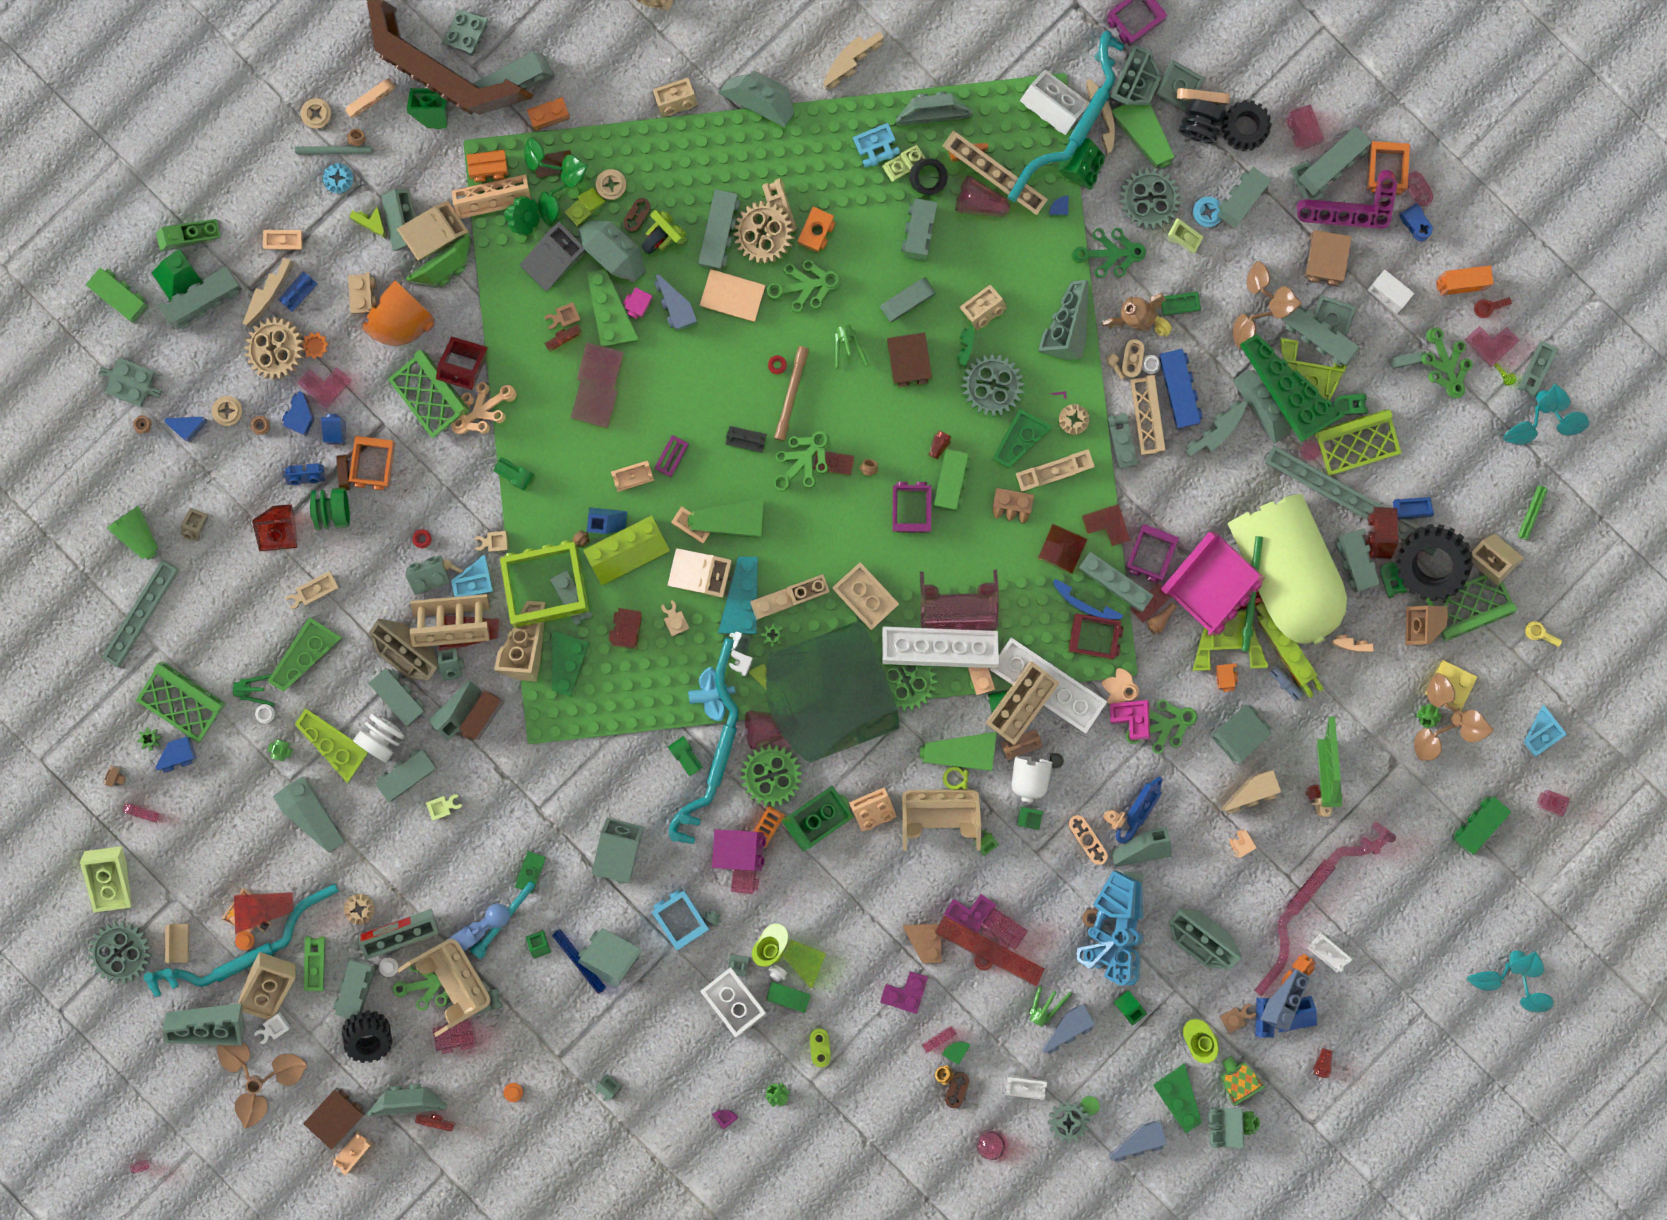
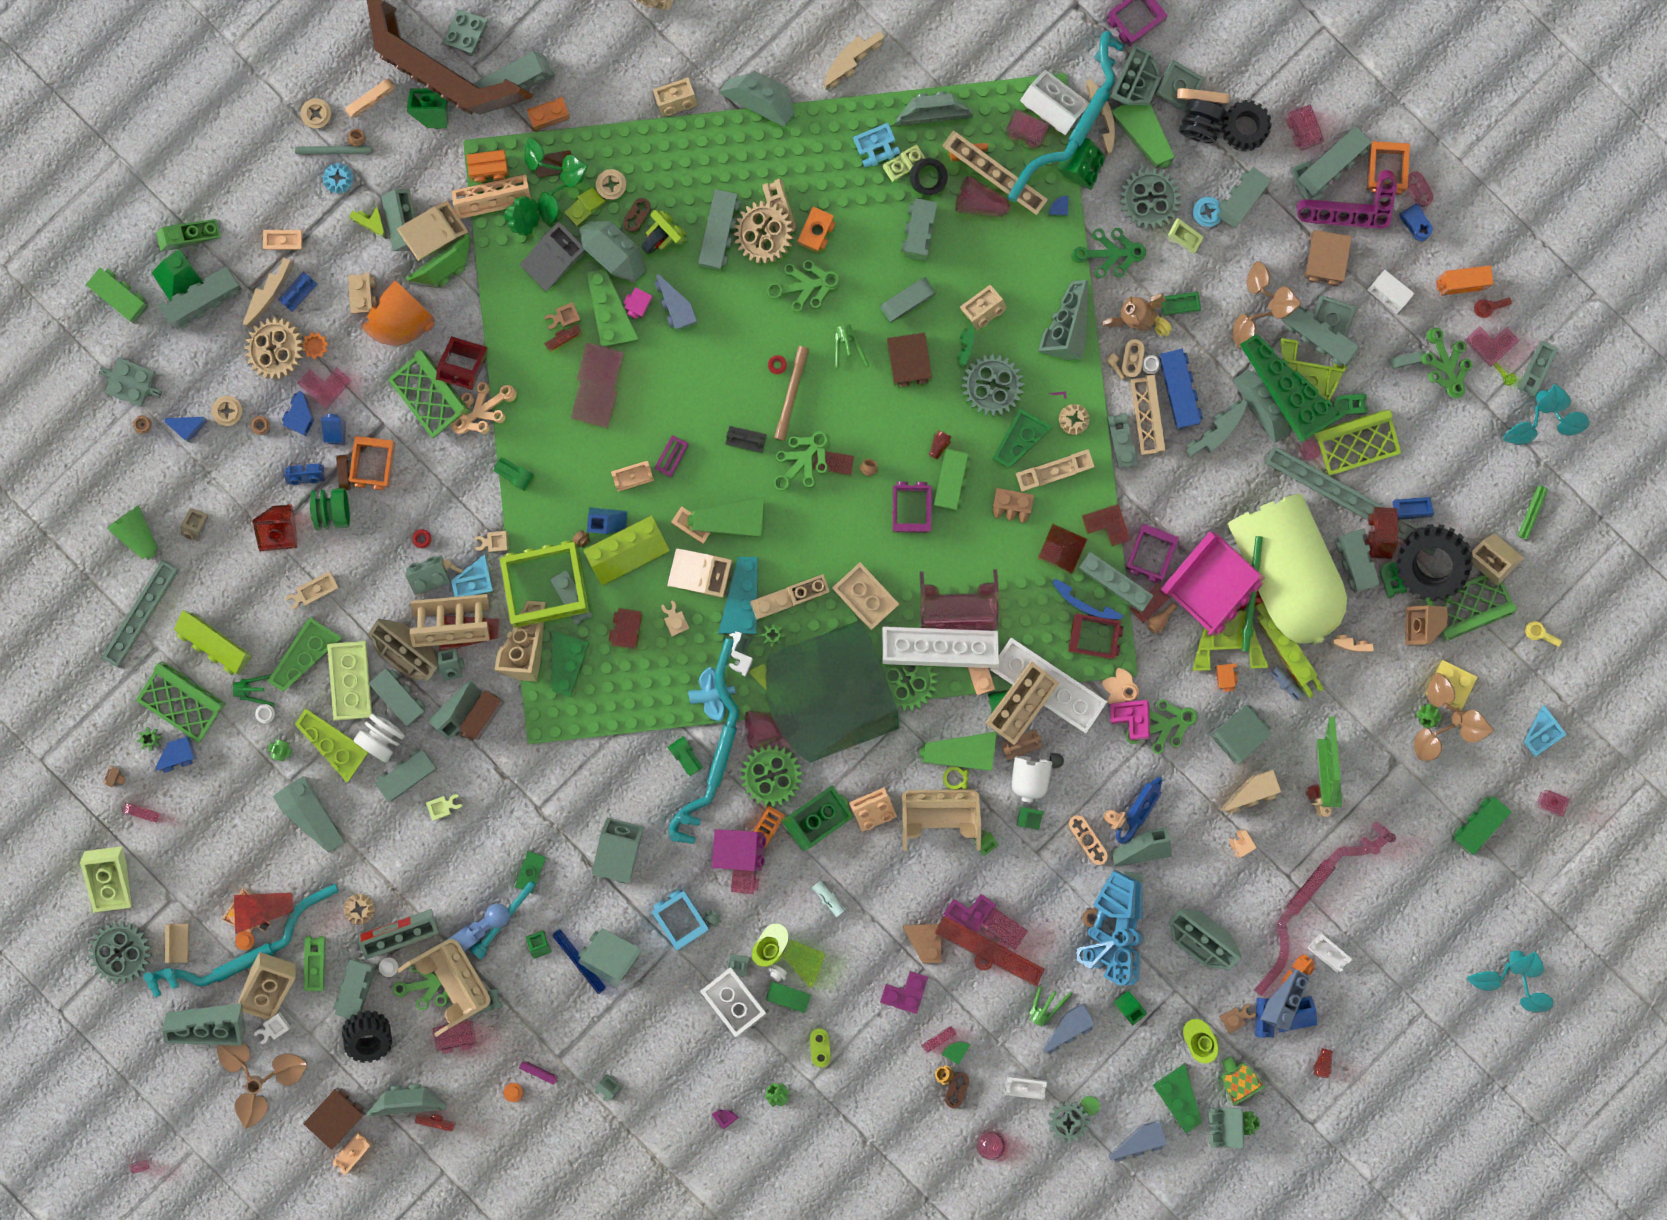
(212, 642): none -> lime slope
(349, 680): none -> yellowish green tile
(538, 1072): none -> magenta tile
(732, 295): light nougat tile -> none
(828, 898): none -> light aqua pin
(1027, 129): none -> clear pink brick

